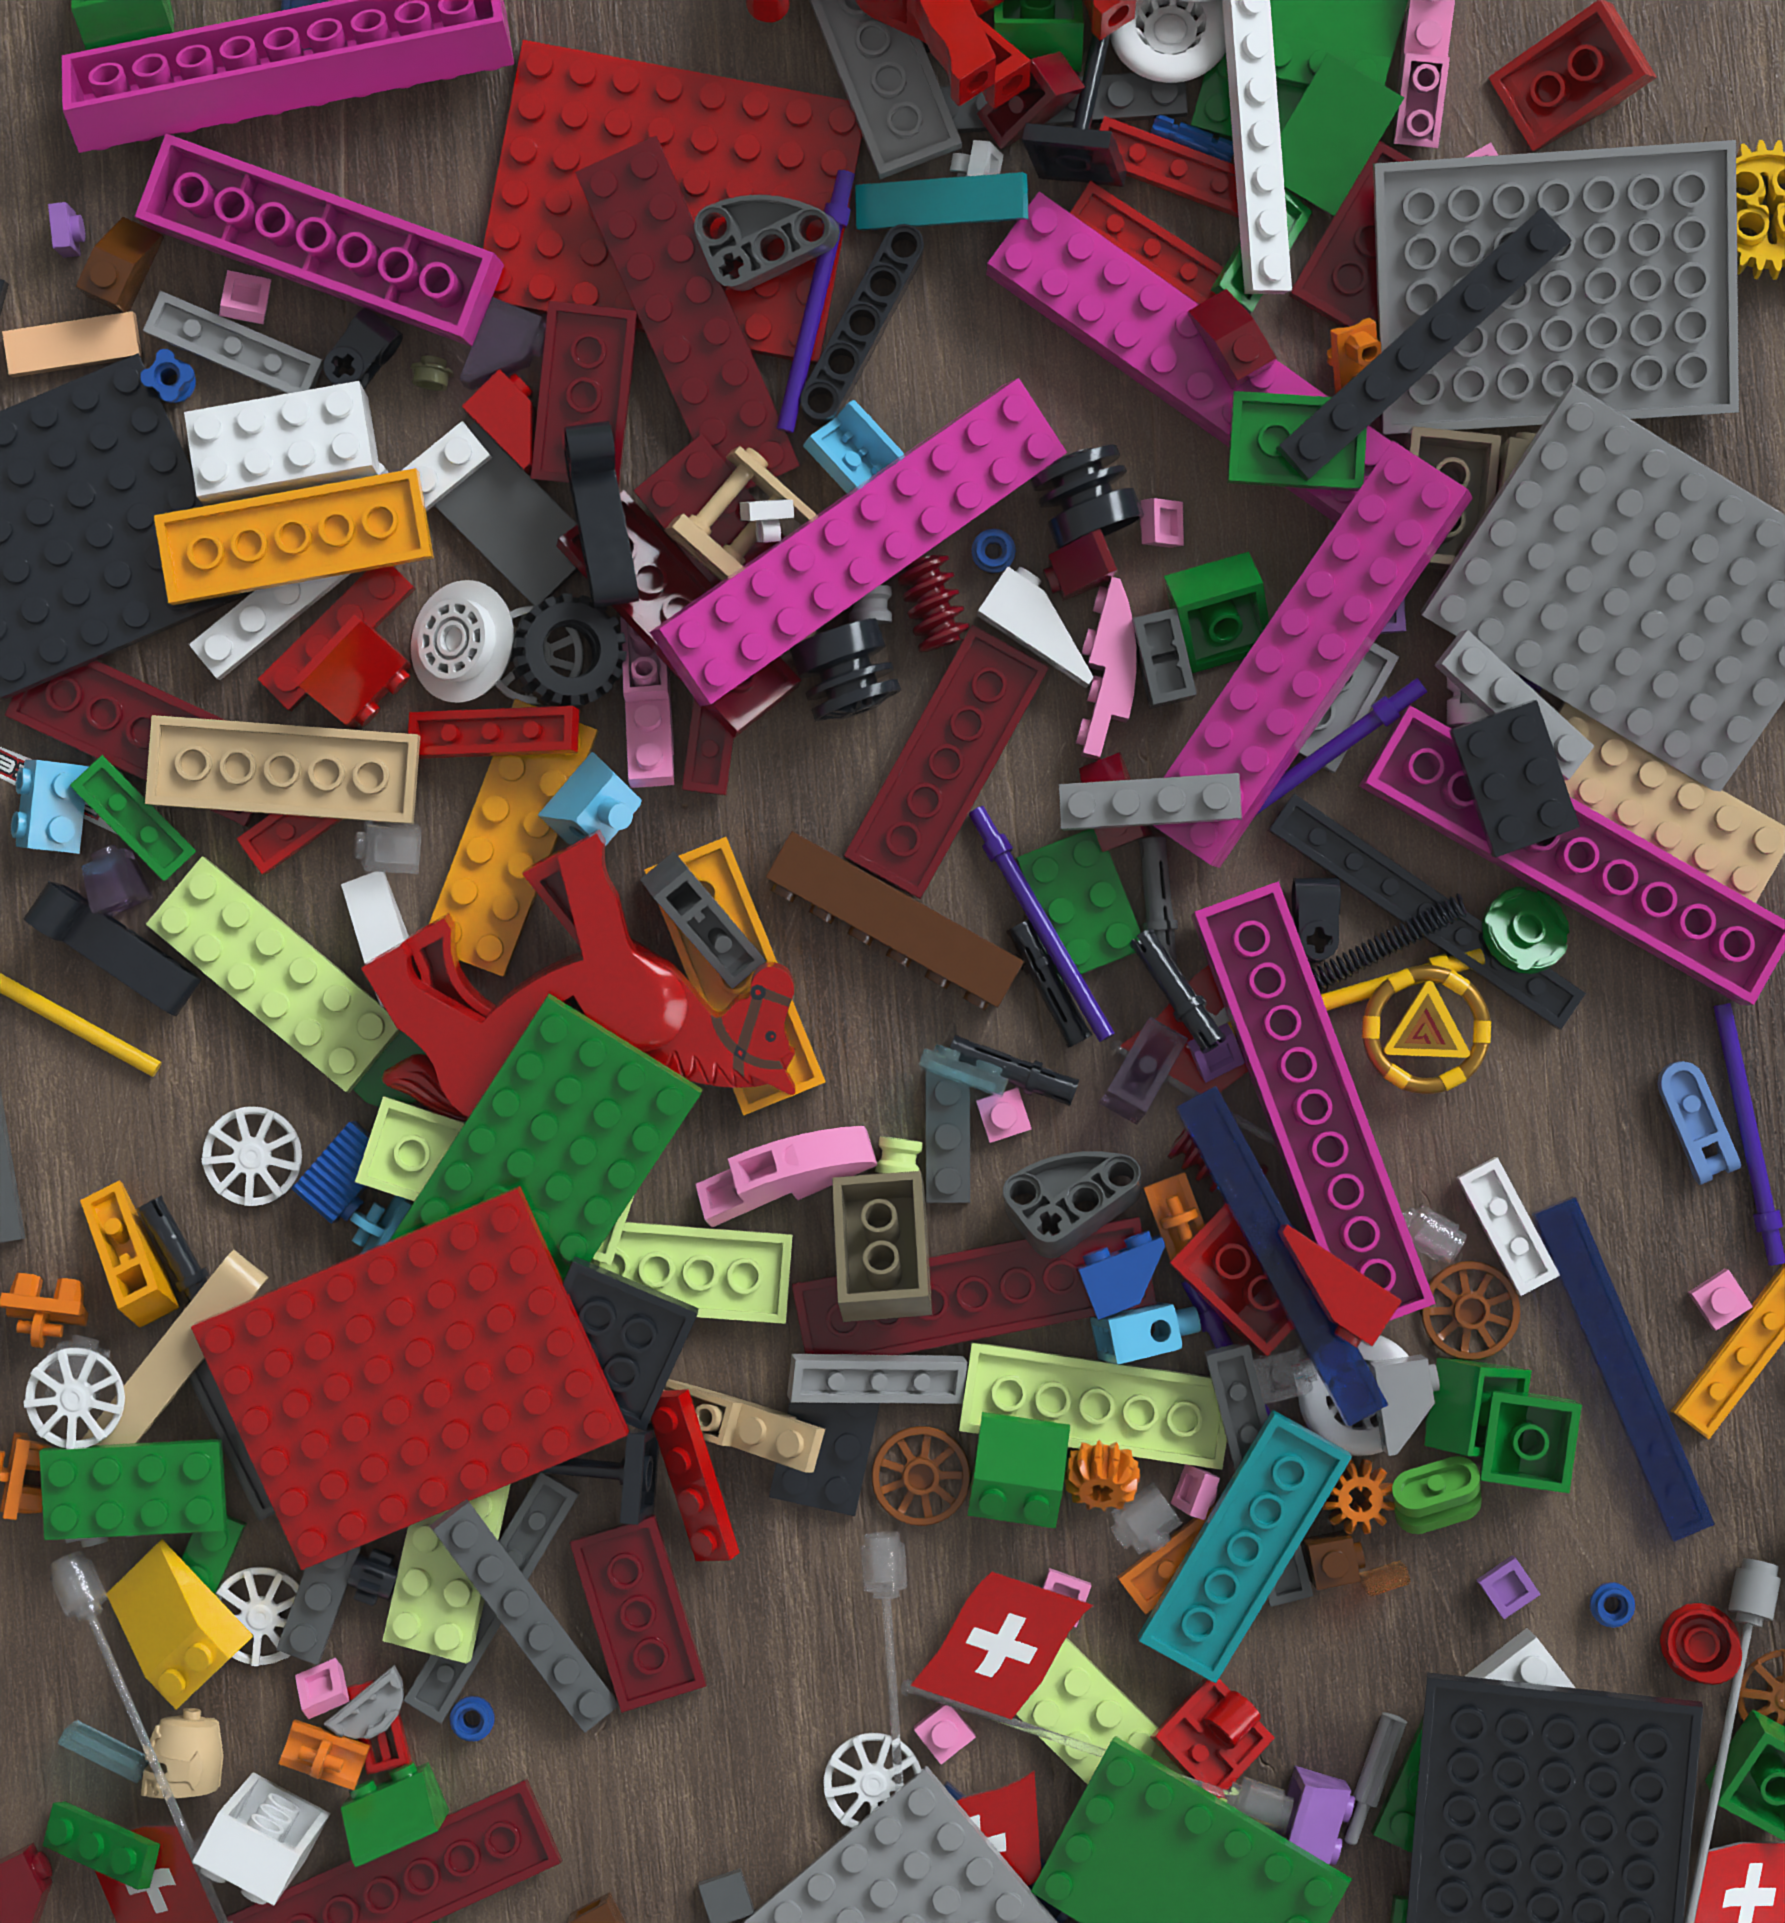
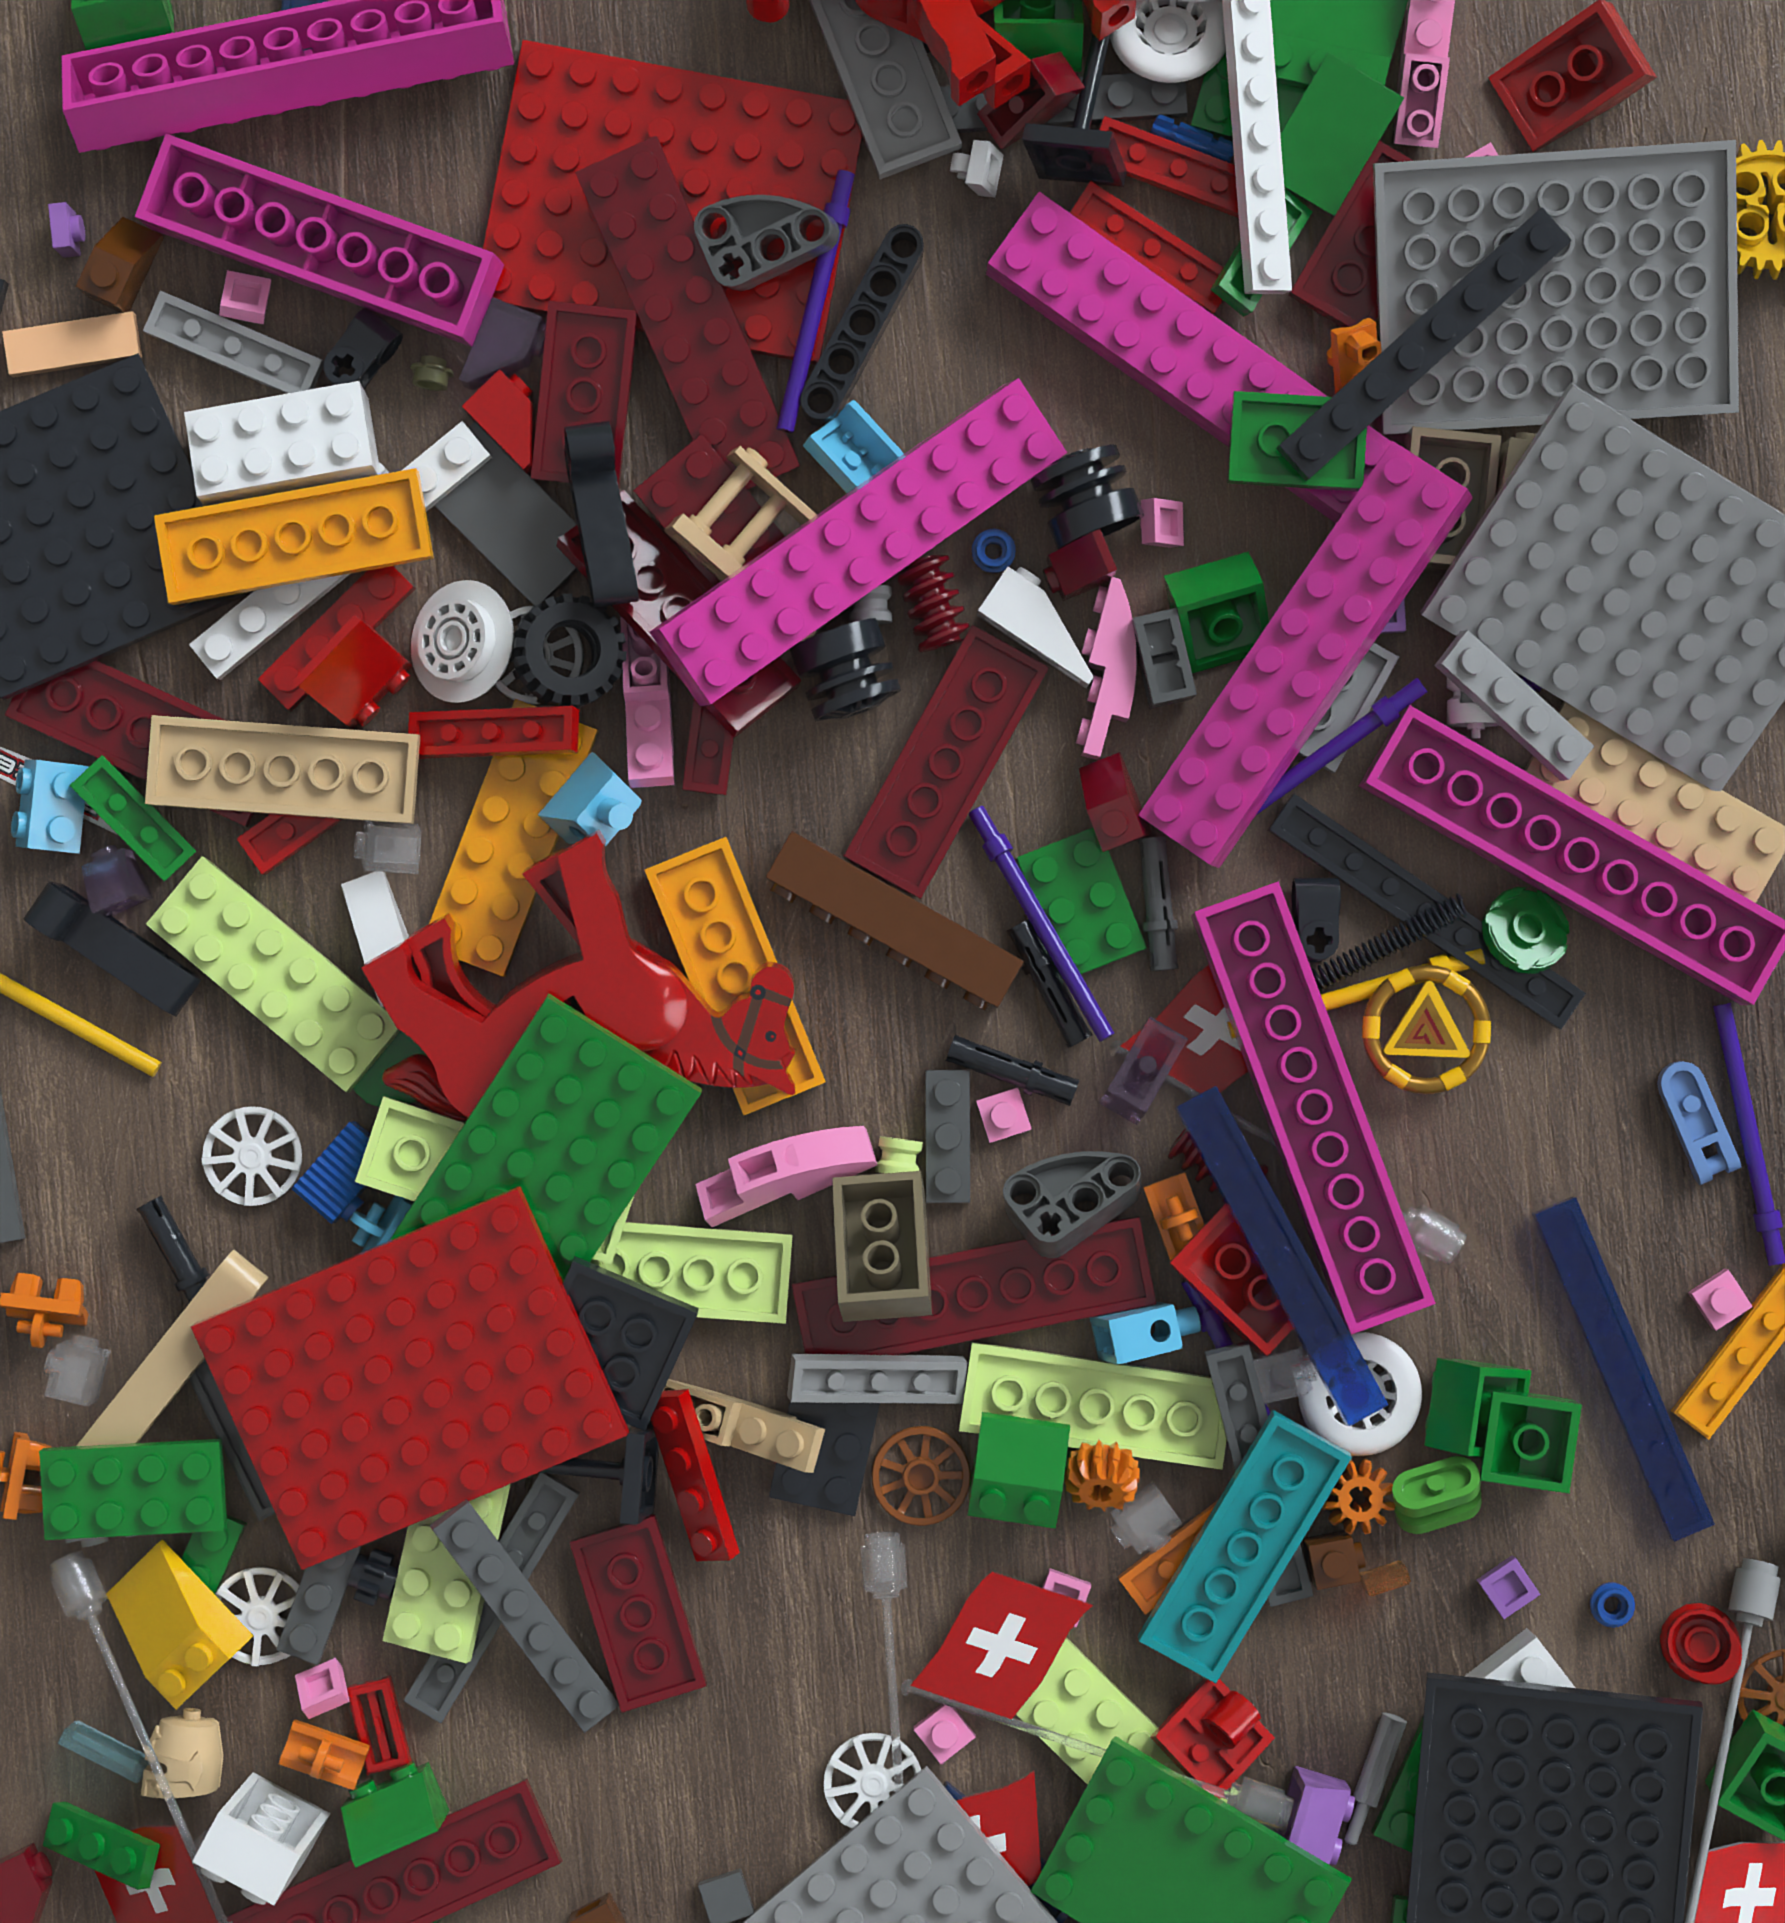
(73, 1398): white wheel -> none
(128, 1256): light orange slope -> none
(162, 370): blue brick -> none
(371, 1709): light grey tile -> none
(462, 1727): blue plate -> none
(702, 920): dark grey slope -> none
(767, 517): white tile -> none
(942, 201): teal tile -> none
(982, 1076): clear light blue plate -> none
(1120, 1277): blue slope -> none
(1150, 801): light grey plate -> none
(1187, 1005): black pin -> none
(1195, 1491): bright pink plate -> none
(1220, 1059): medium lavender plate -> none
(1232, 338): dark red slope -> none
(1345, 1295): red slope -> none
(1409, 1393): light grey slope -> none
(1471, 1310): dark orange wheel -> none
(1507, 1226): white plate -> none
(1514, 778): black plate -> none

